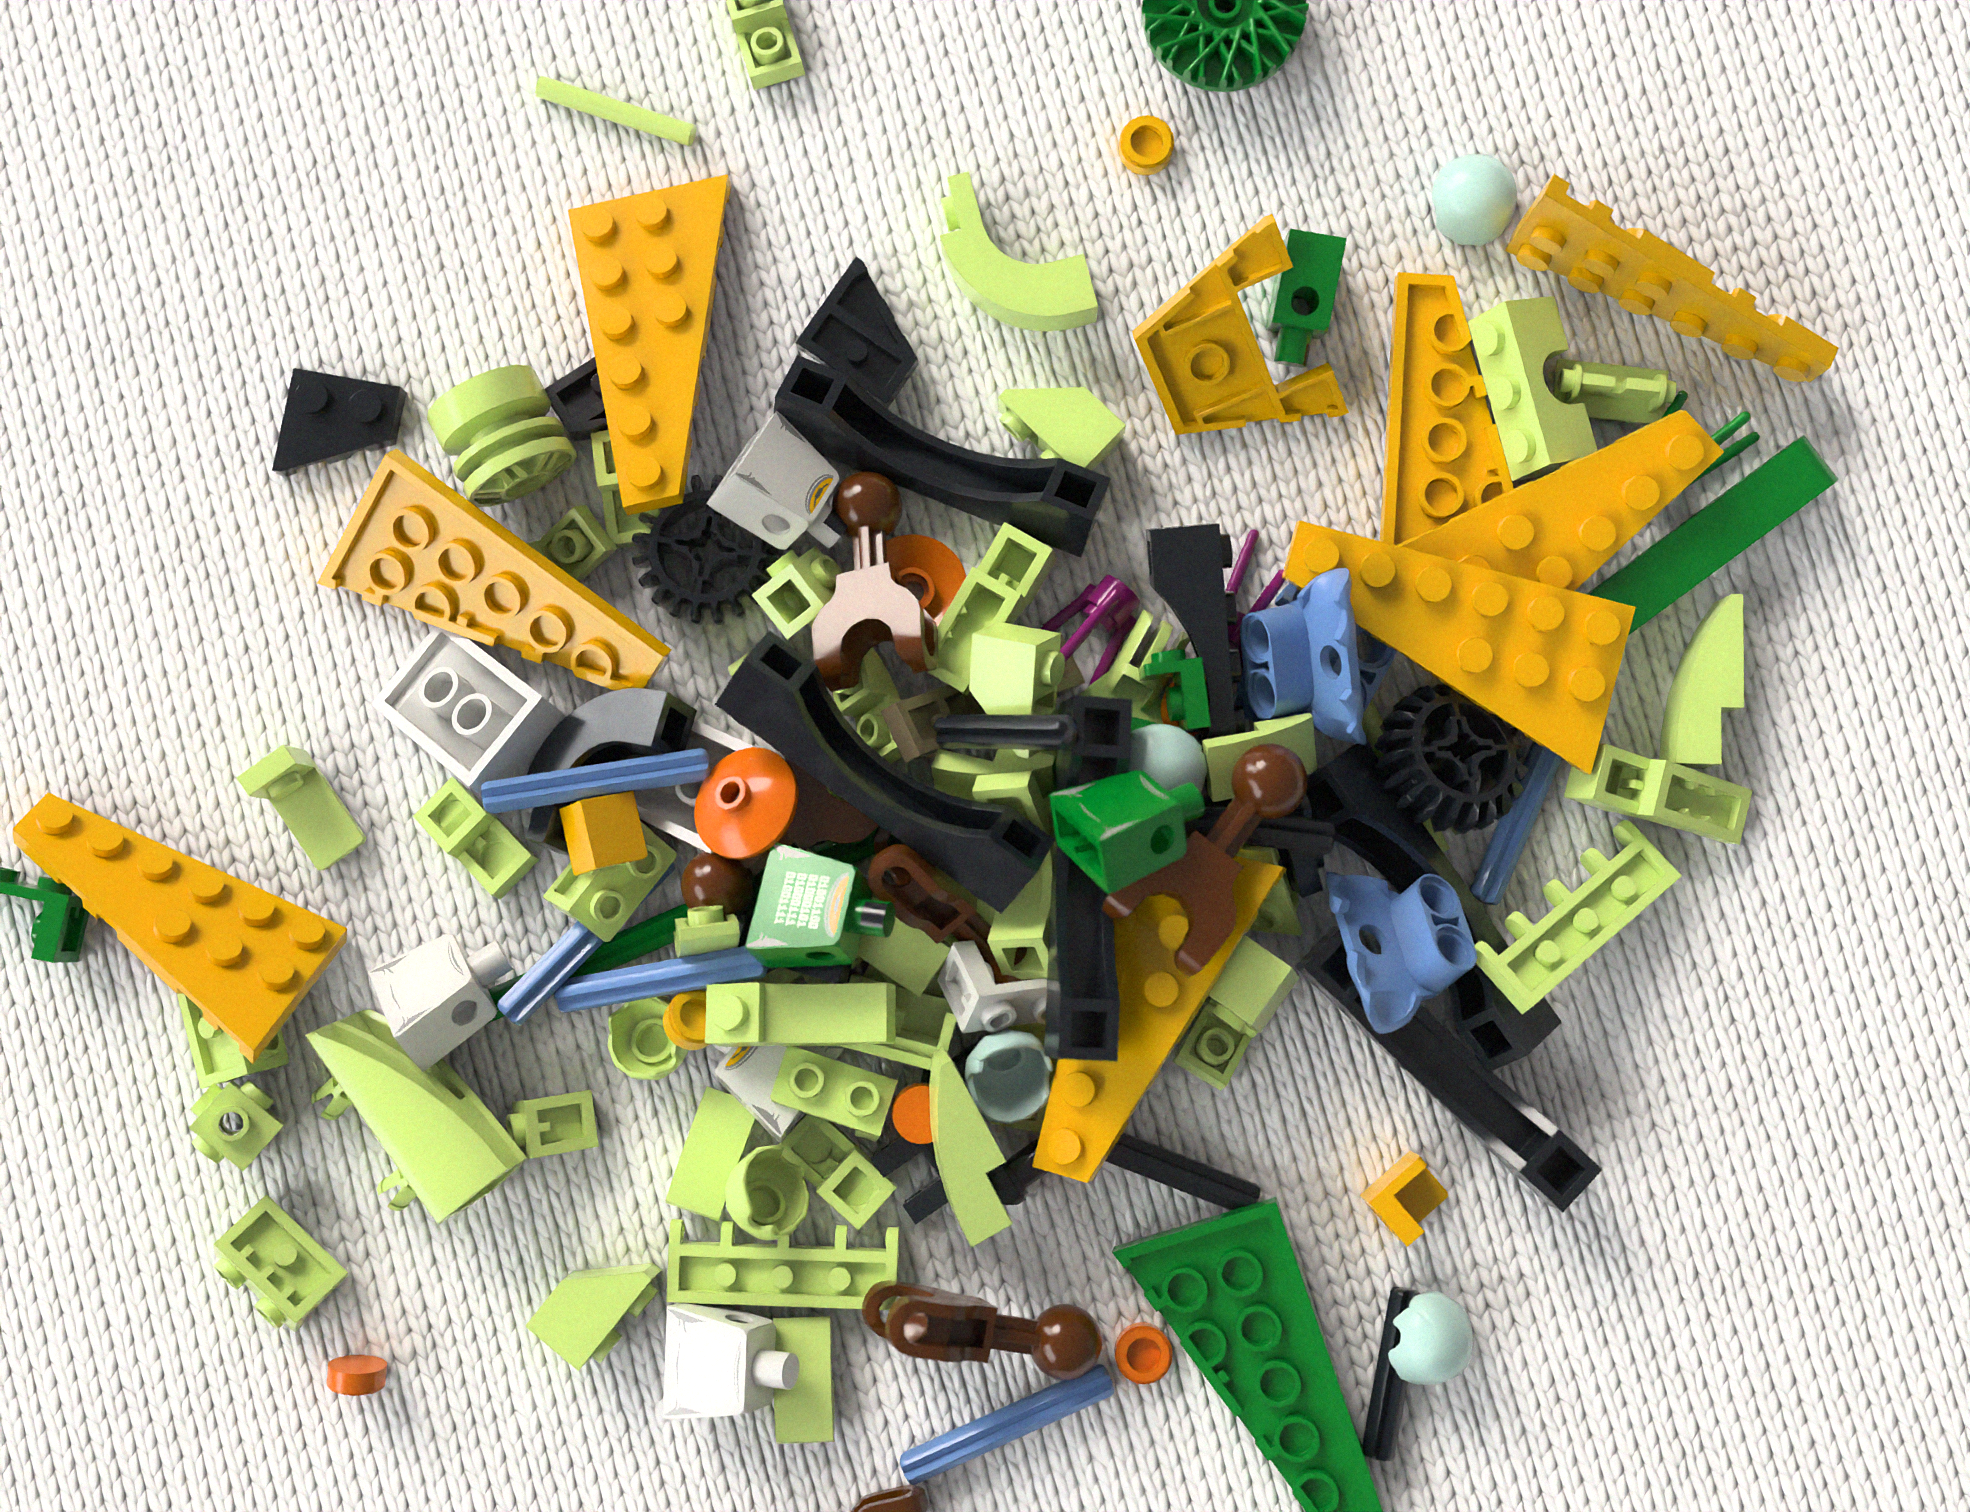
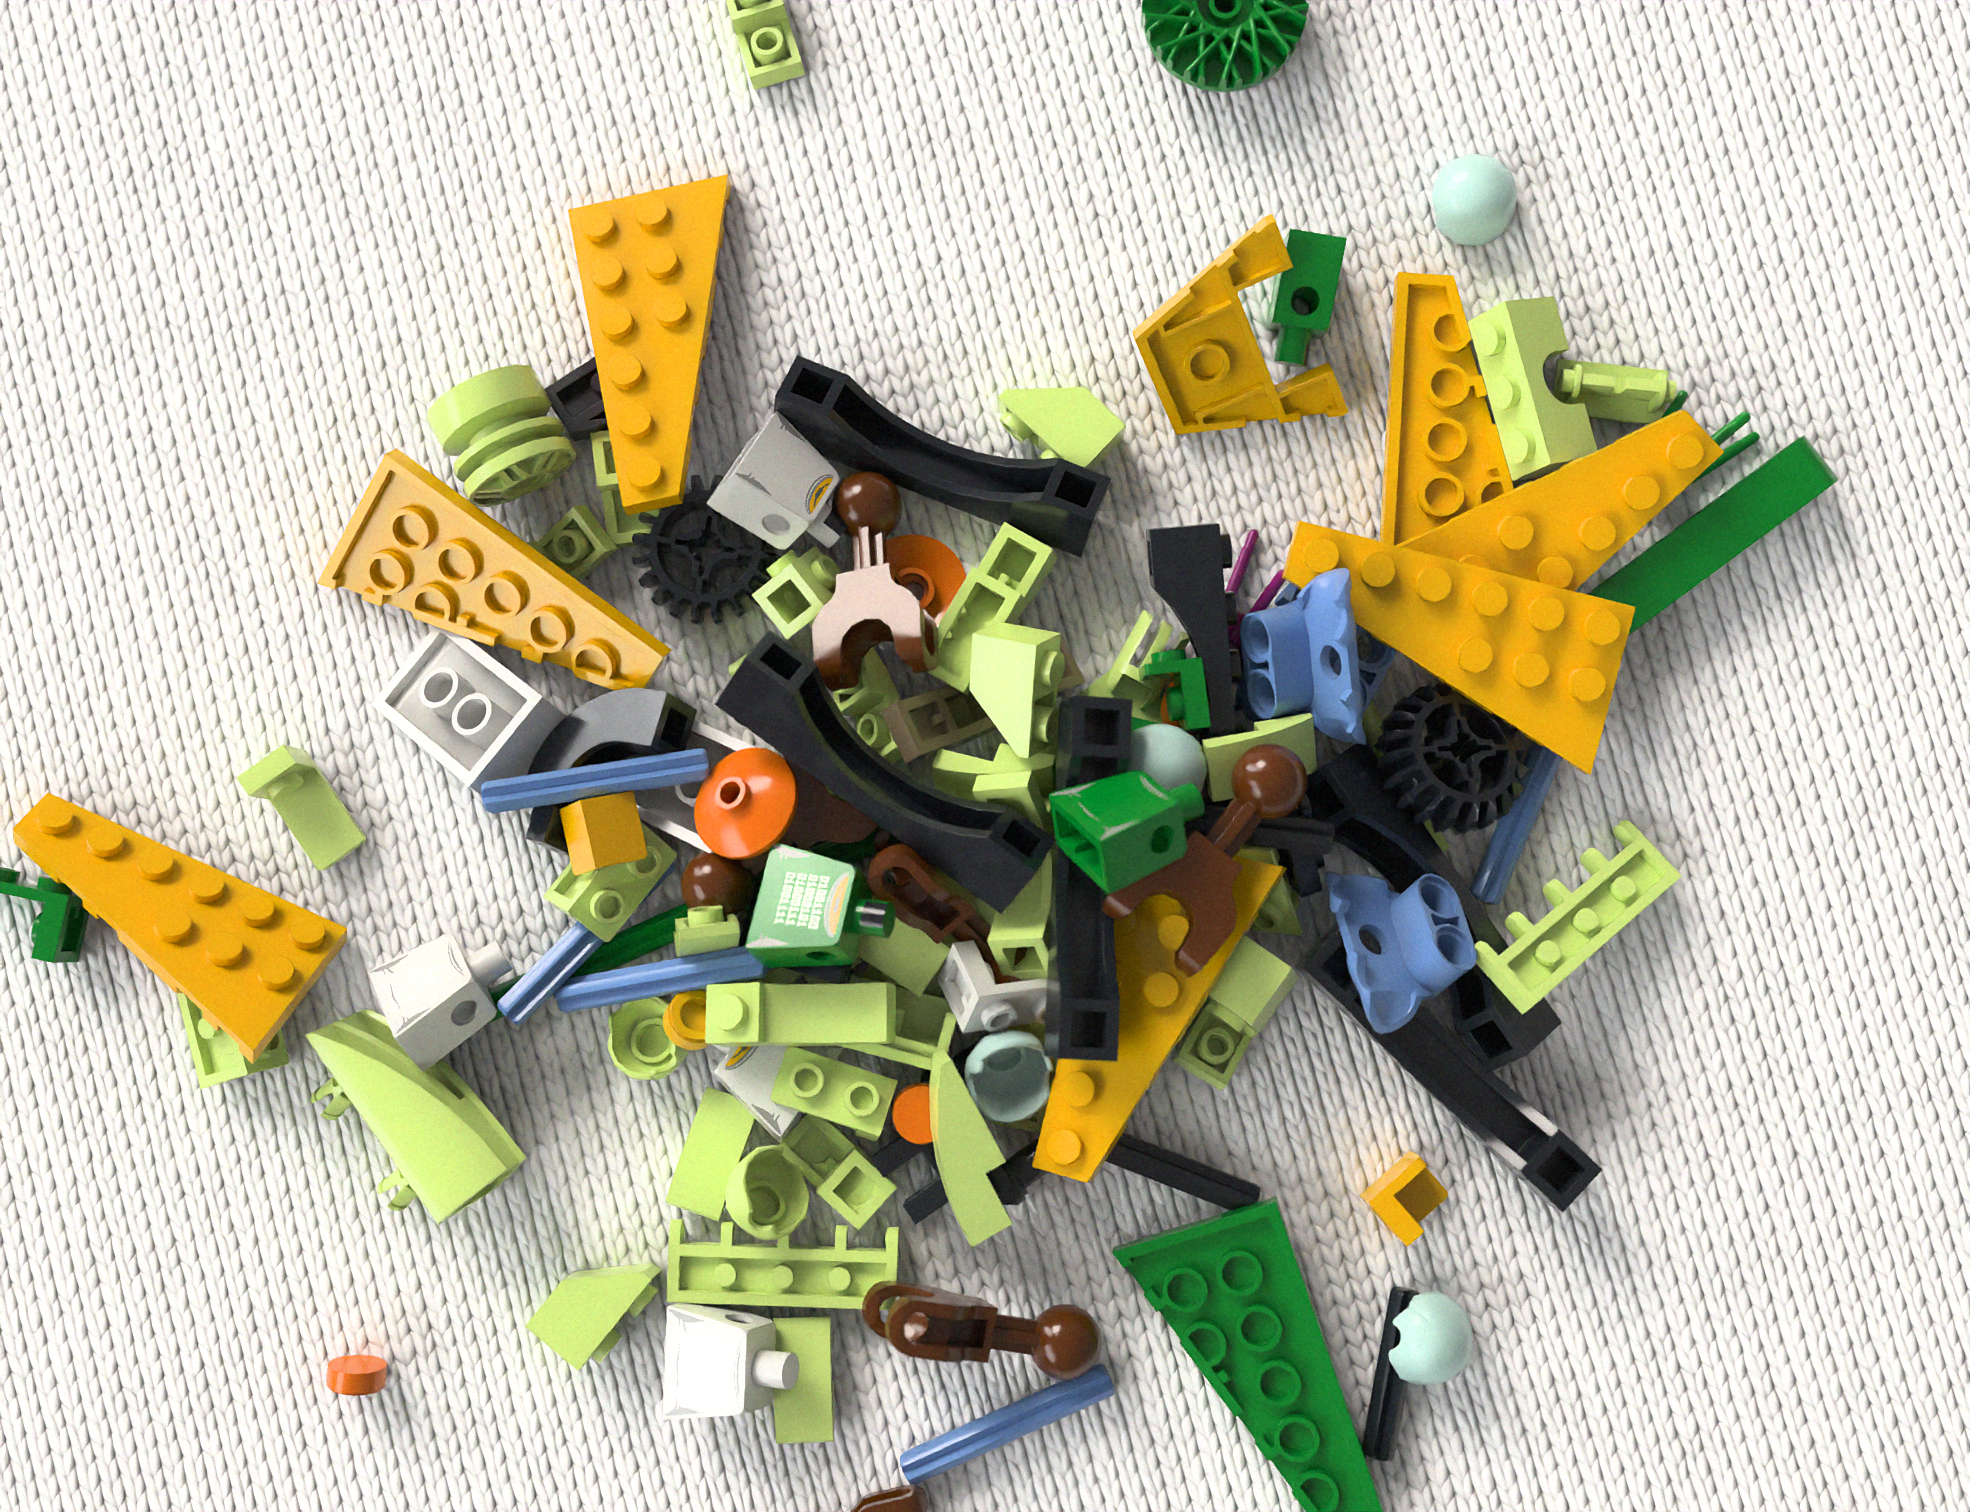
(237, 1146): yellowish green brick -> none
(277, 1264): yellowish green bracket -> none
(334, 418): black wing -> none
(476, 838): yellowish green slope -> none
(553, 1124): yellowish green bracket -> none
(615, 110): yellowish green bar -> none
(860, 336): black wing -> none
(1006, 732): black axle -> none
(1014, 292): yellowish green arch -> none
(1107, 607): magenta plant -> none
(1143, 1353): orange tile -> none
(1146, 145): yellow tile -> none
(1659, 281): yellow wing -> none
(1662, 794): yellowish green slope -> none
(1704, 686): yellowish green slope -> none

